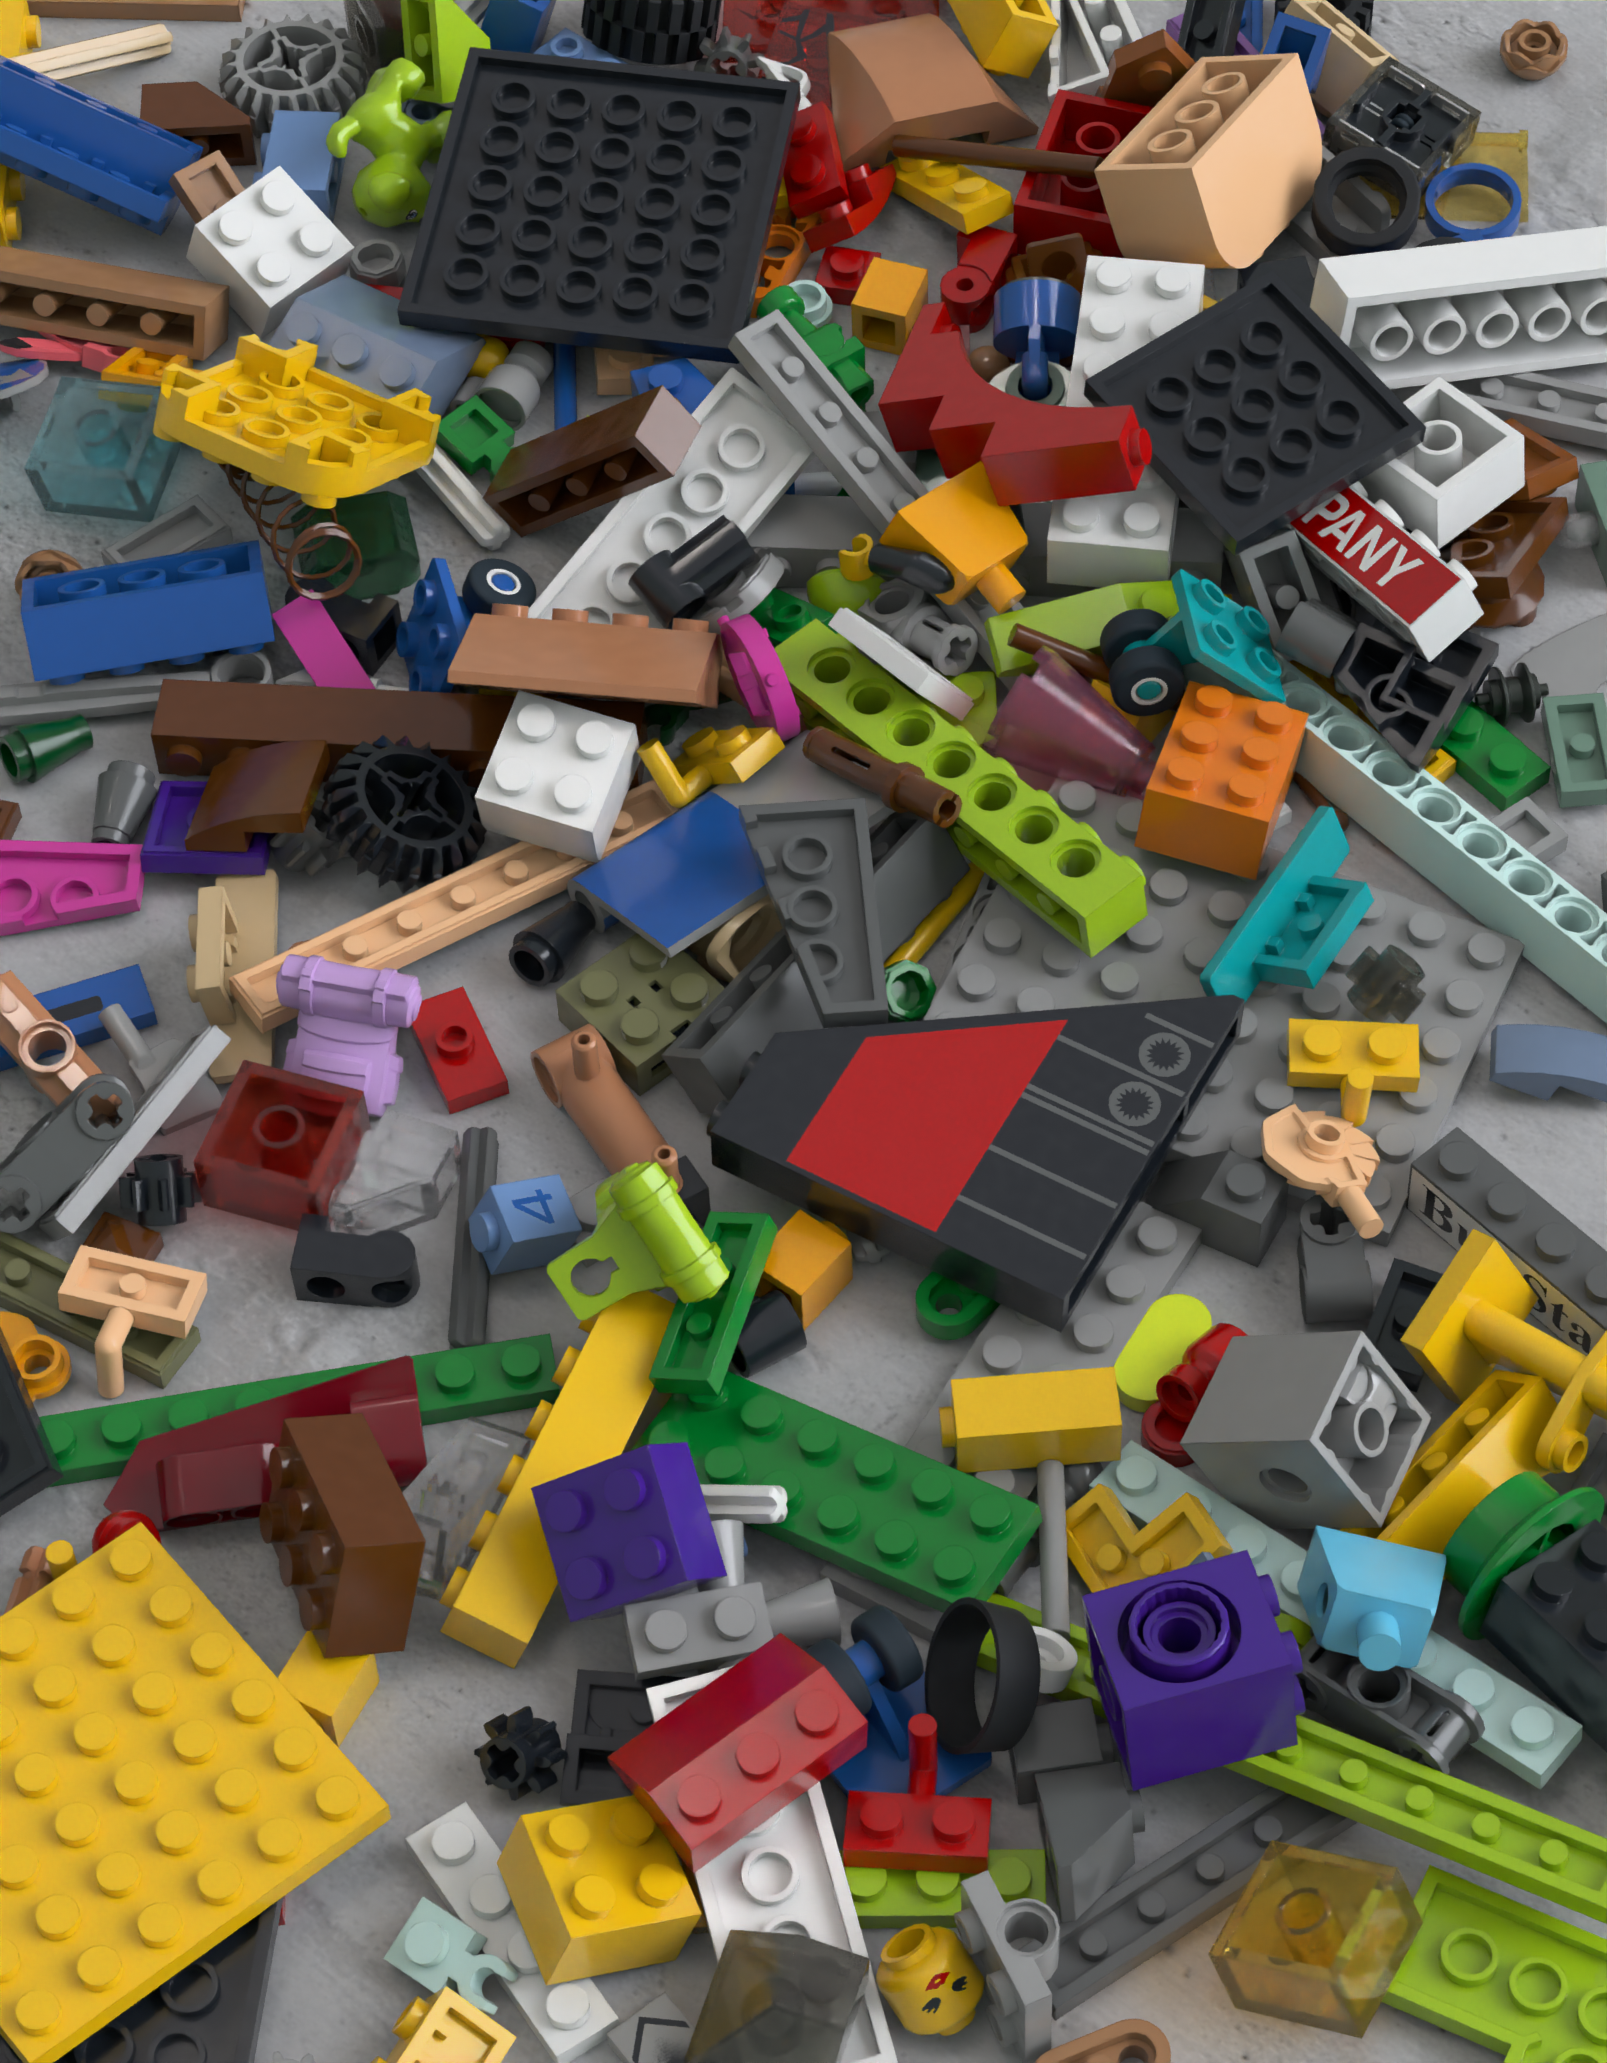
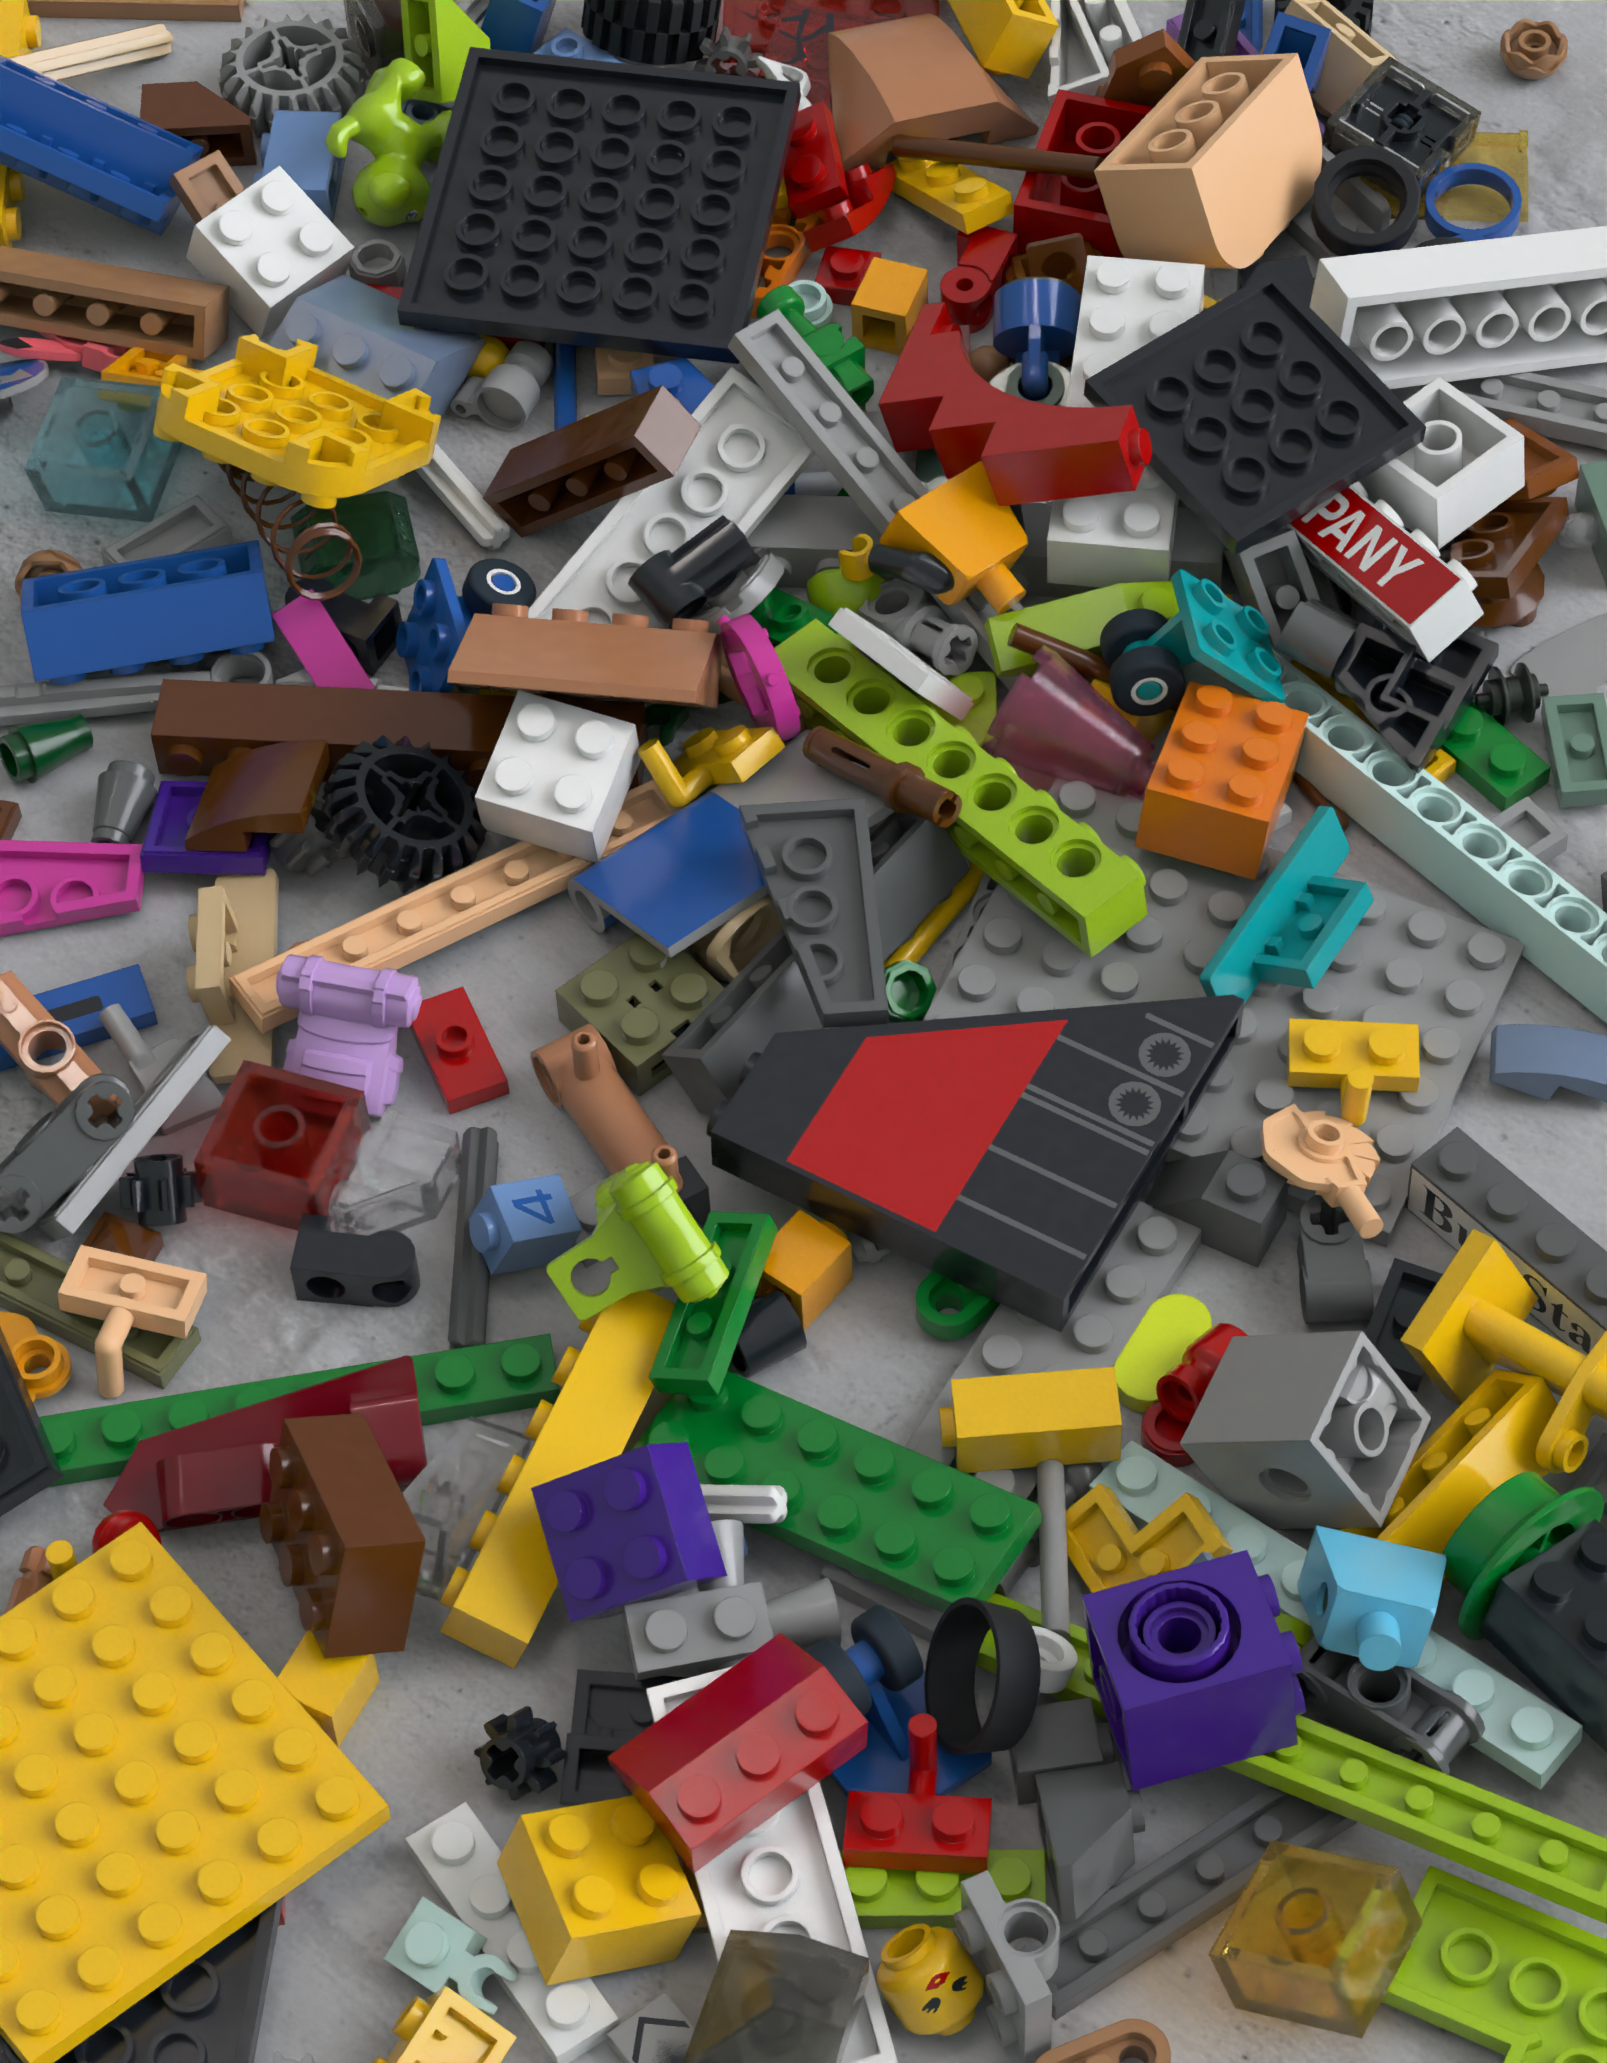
(476, 437): green plate -> none
(551, 944): black cone -> none
(1385, 984): clear smoke gear -> none

